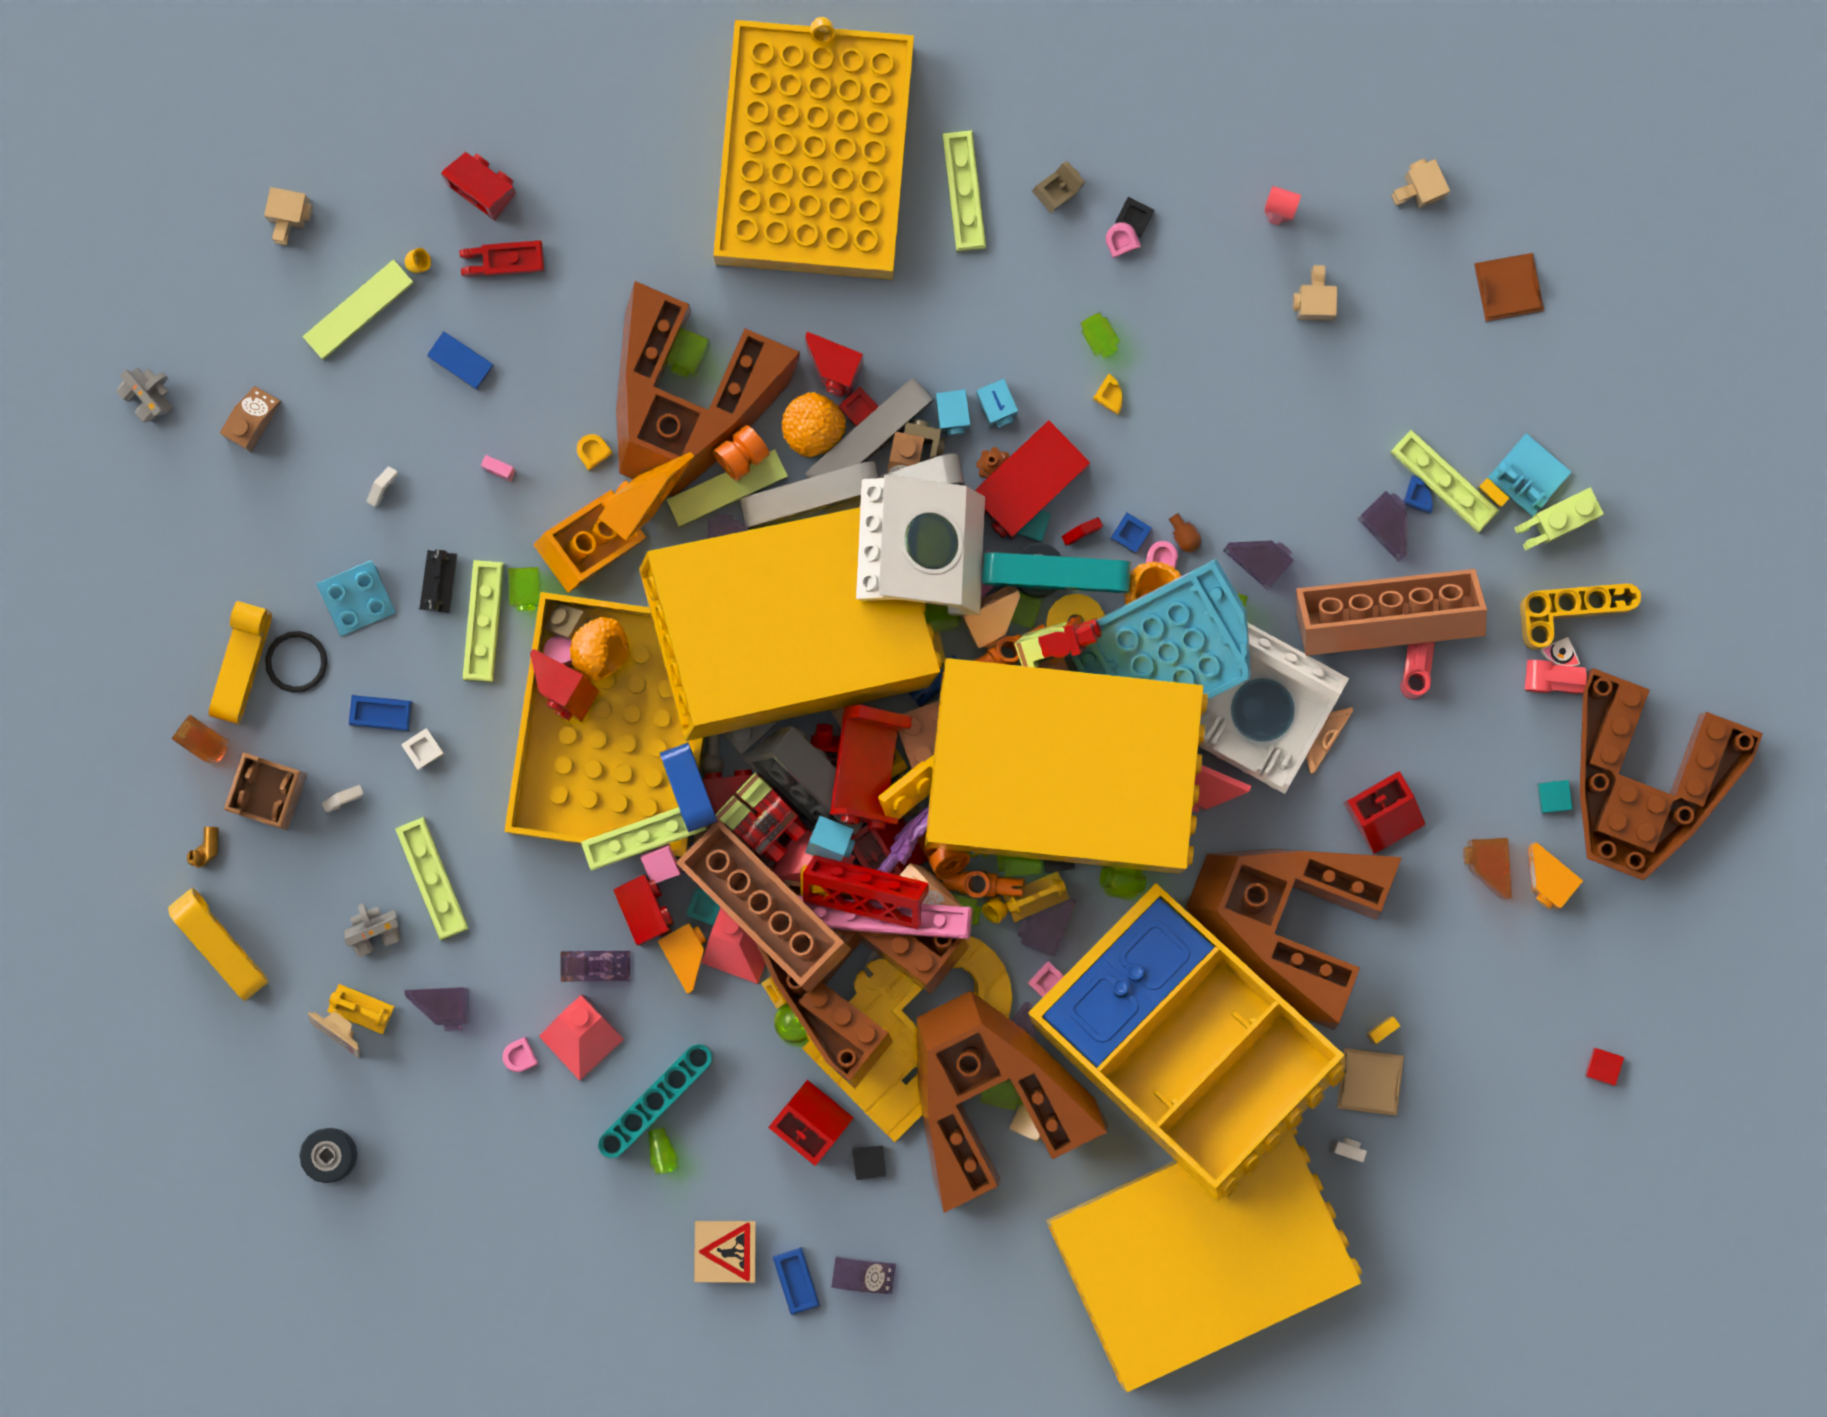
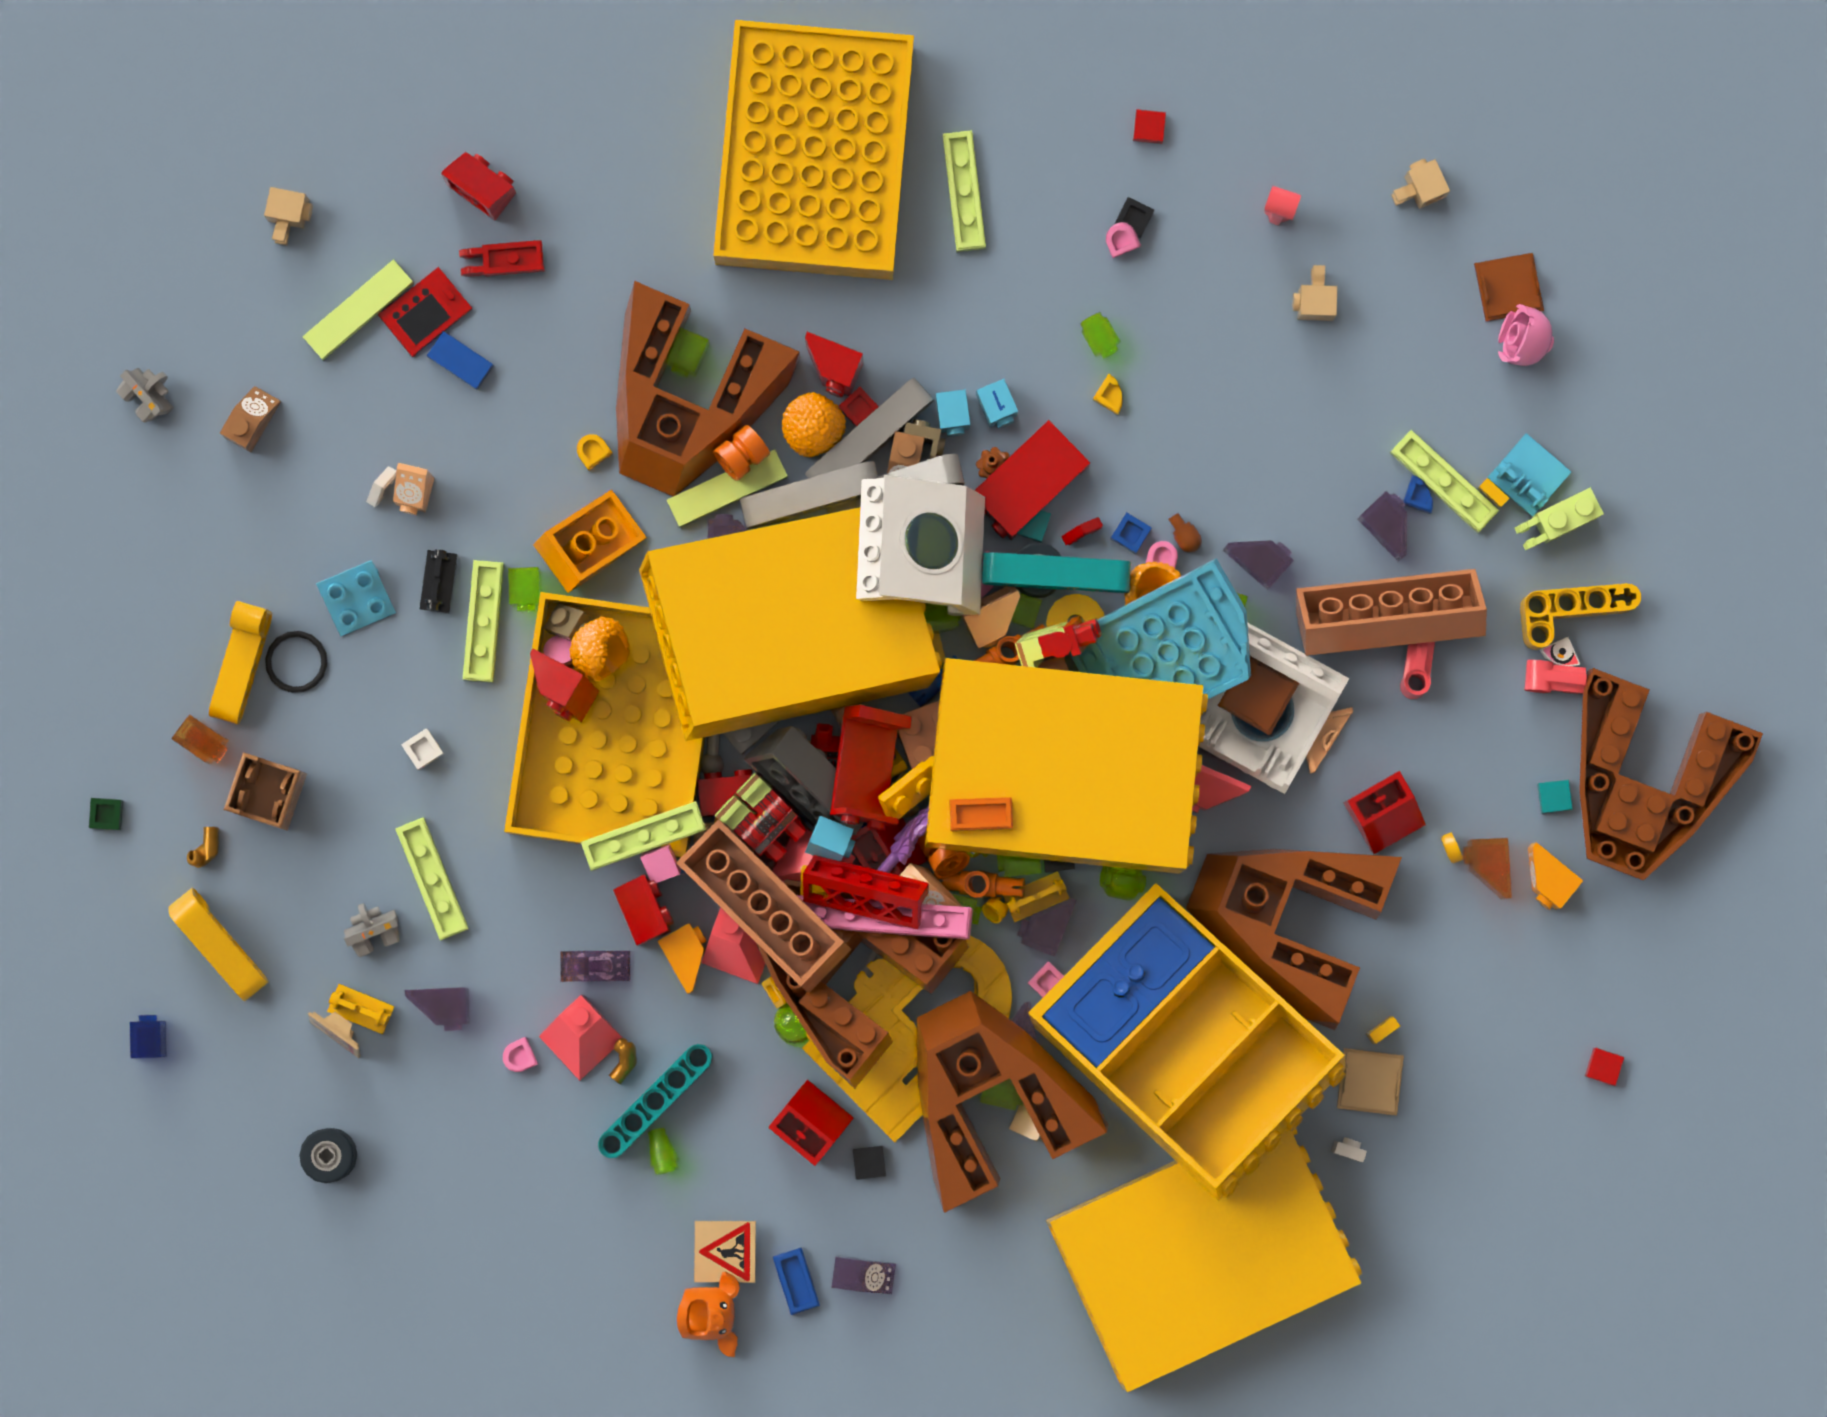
(105, 814): none -> dark green tile
(148, 1037): none -> clear blue brick
(340, 798): white tile -> none
(380, 713): blue tile -> none
(412, 488): none -> light nougat slope
(419, 263): yellow hinge -> none
(425, 311): none -> red container
(498, 468): bright pink tile -> none
(627, 1060): none -> pearl gold arm
(640, 499): light orange slope -> none
(688, 787): blue beam -> none
(703, 907): teal tile -> none
(710, 1314): none -> orange piece
(819, 33): yellow hinge -> none
(981, 814): none -> orange tile
(1059, 187): dark tan bracket -> none
(1149, 126): none -> red tile
(1261, 697): none -> dark orange piece
(1451, 848): none -> yellow tile
(1525, 336): none -> bright pink cylinder

